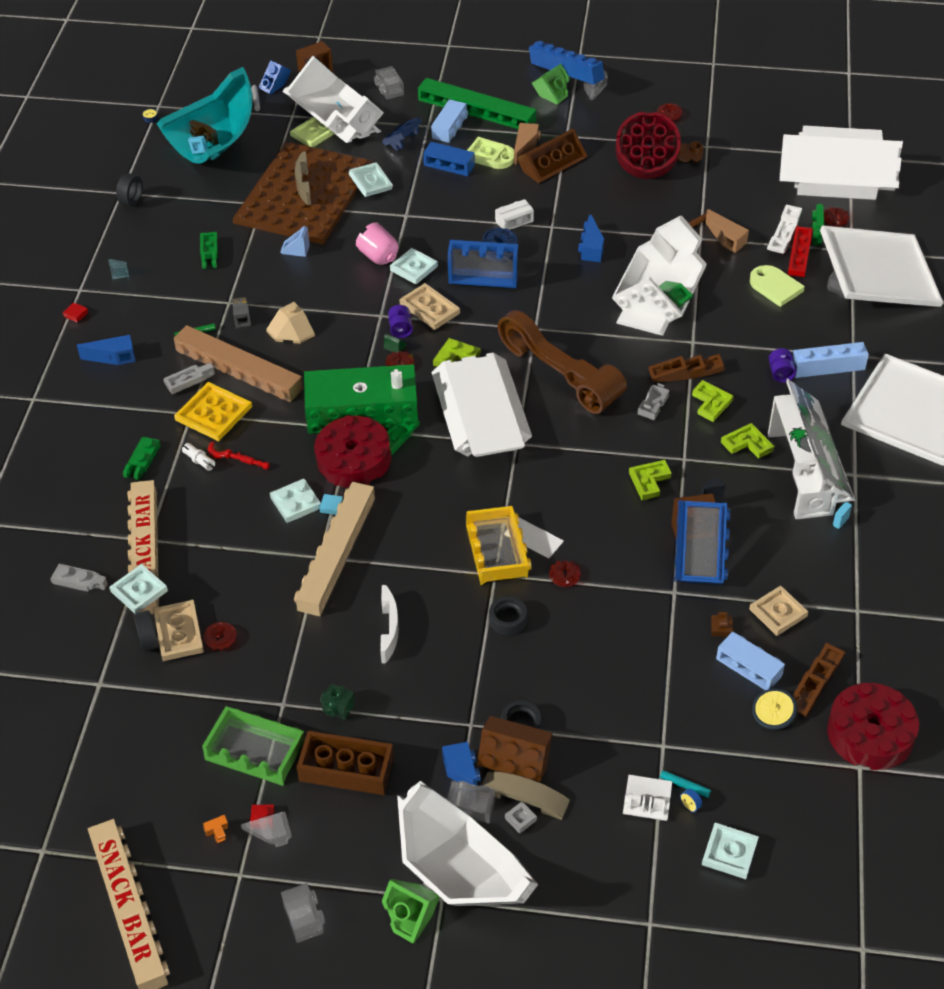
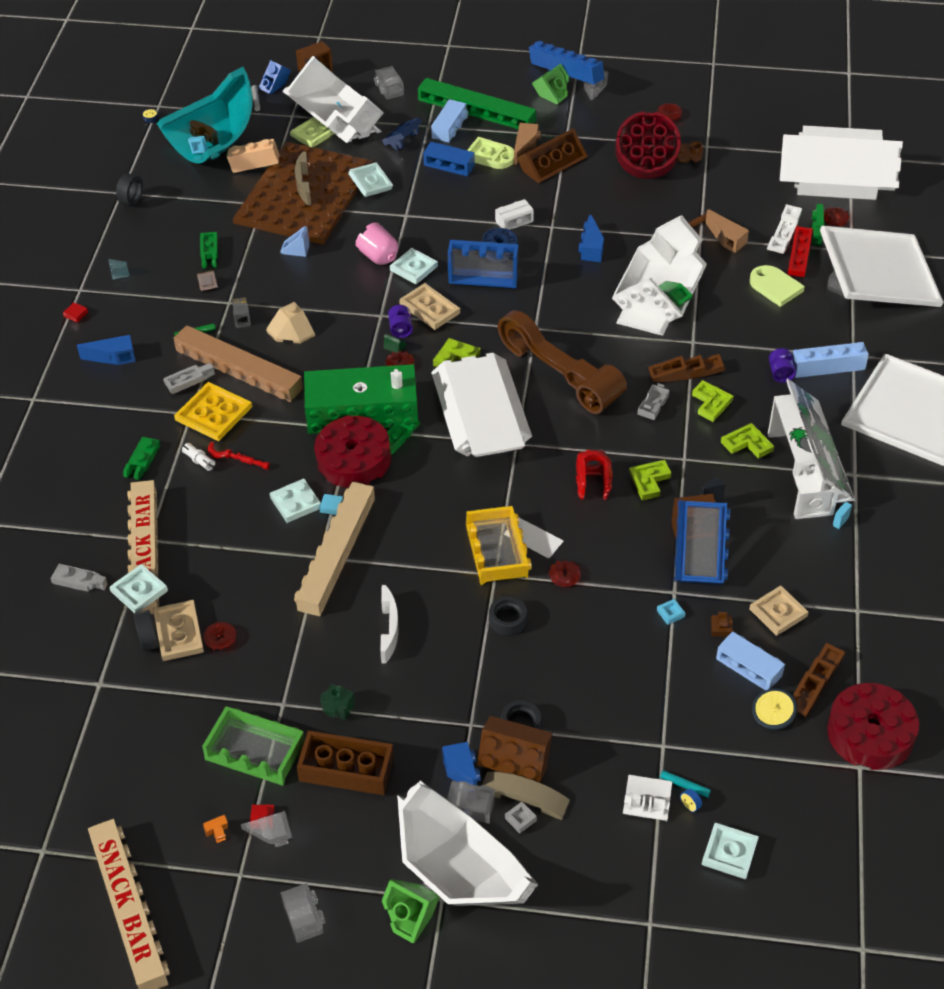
(206, 280): none -> tile
(253, 155): none -> light nougat brick
(602, 468): none -> red piece
(671, 611): none -> medium azure tile

